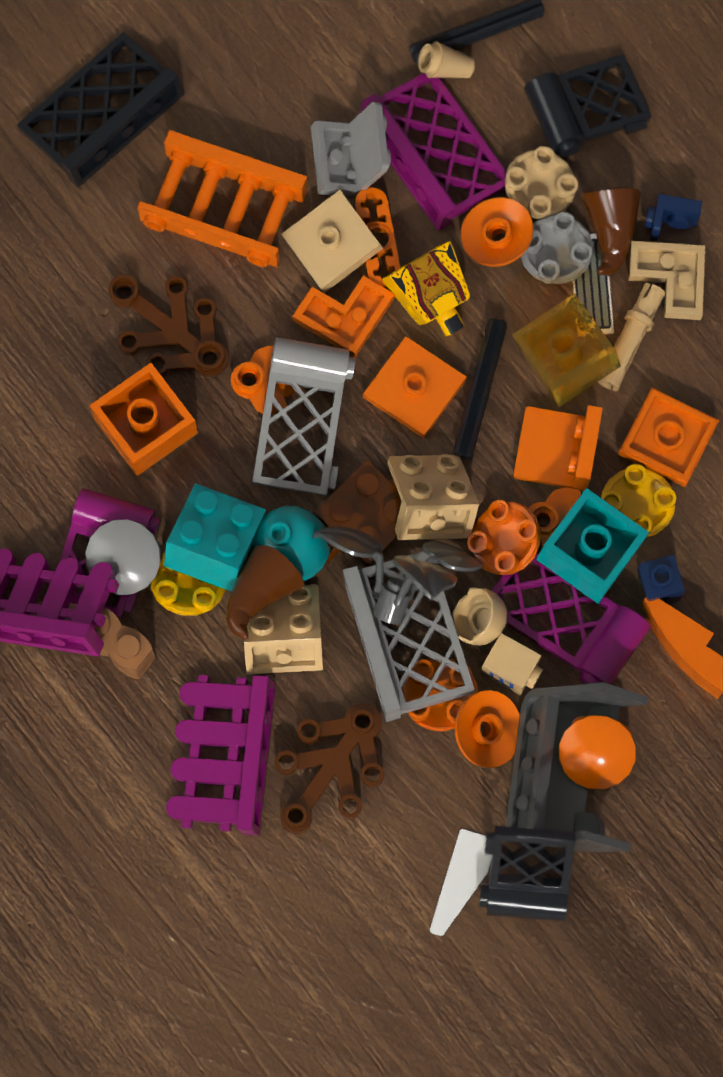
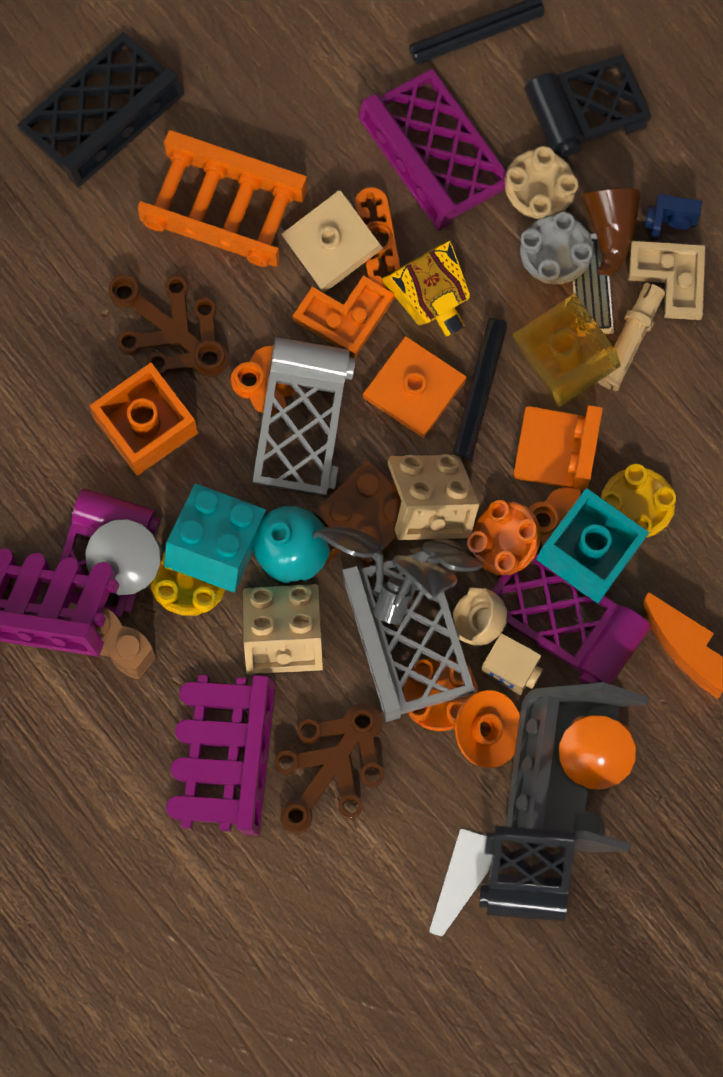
(261, 582): reddish brown hat -> none
(351, 153): light grey bracket -> none
(444, 62): tan cone -> none
(494, 218): orange dish -> none
(661, 579): dark blue bracket -> none
(668, 437): orange plate -> none

